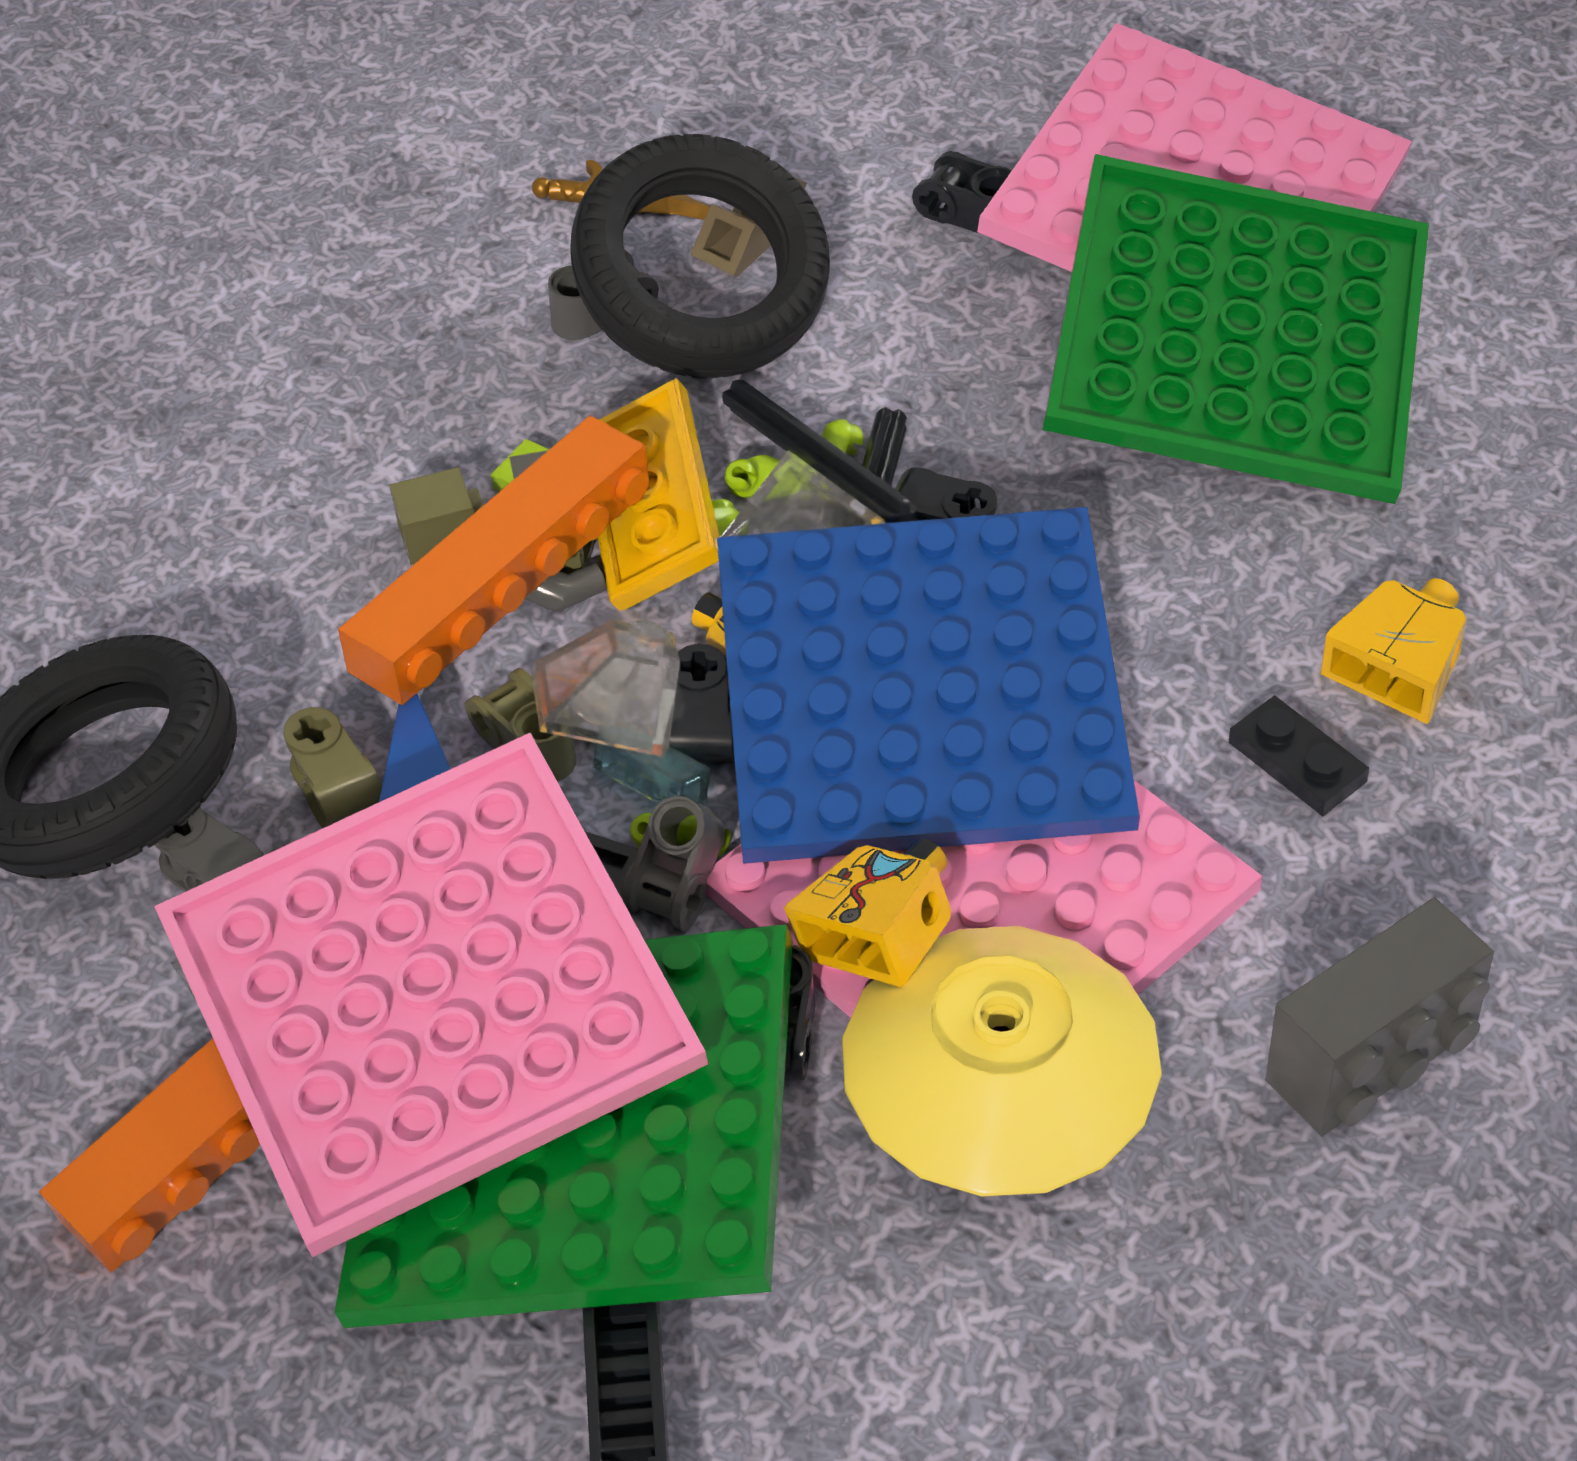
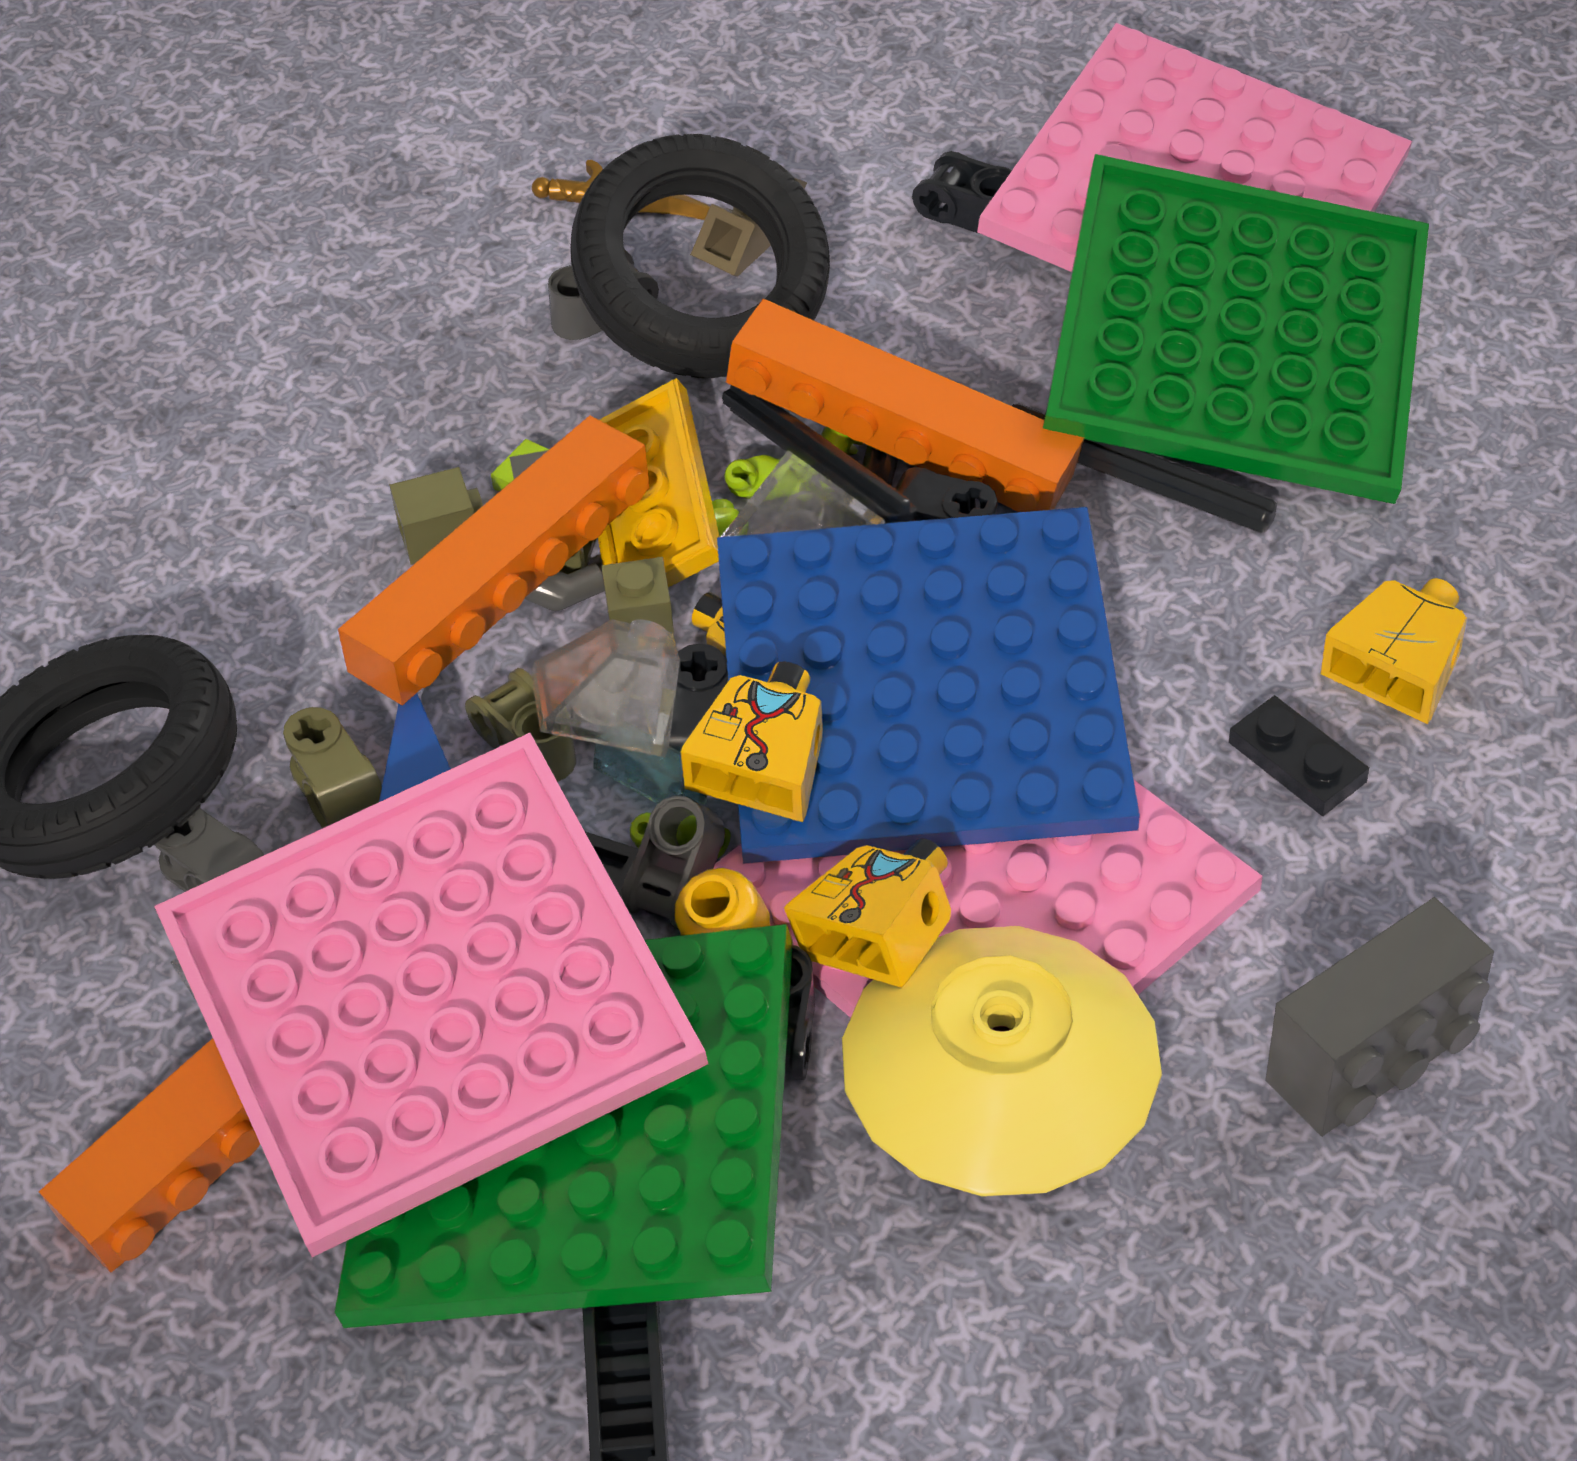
(638, 592): none -> olive brick
(719, 902): none -> yellow head
(758, 743): none -> yellow torso
(901, 408): none -> orange brick
(1177, 482): none -> black axle

